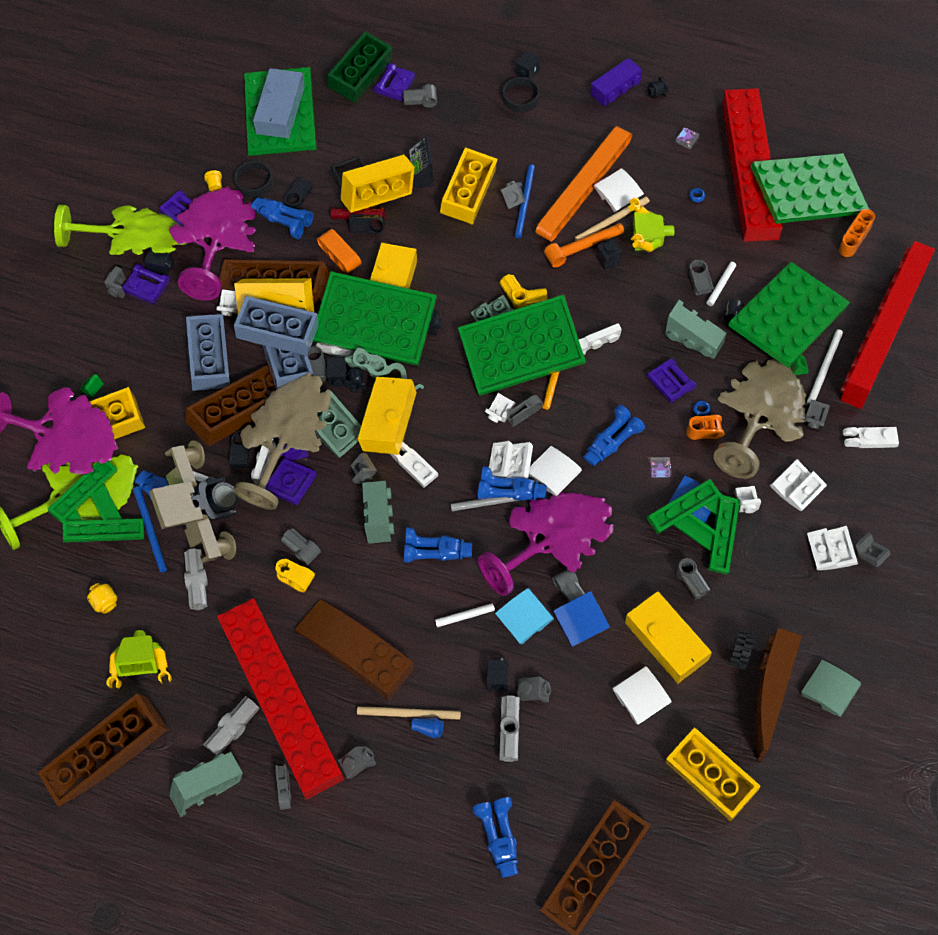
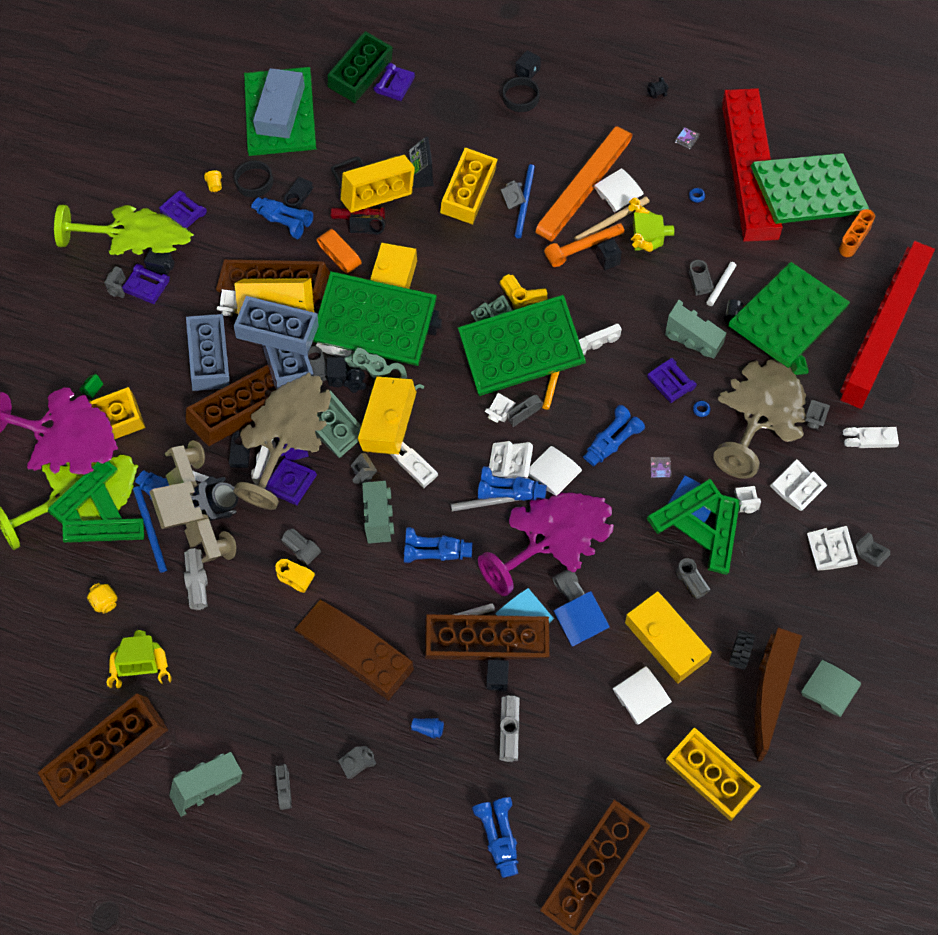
(223, 219): magenta plant -> none
(231, 726): light grey piece -> none
(280, 699): red brick -> none
(401, 712): tan piece -> none
(425, 96): dark grey piece -> none
(486, 637): none -> reddish brown slope
(533, 689): dark grey bracket -> none
(616, 82): dark purple brick -> none
(707, 427): orange piece -> none
(825, 366): white piece -> none

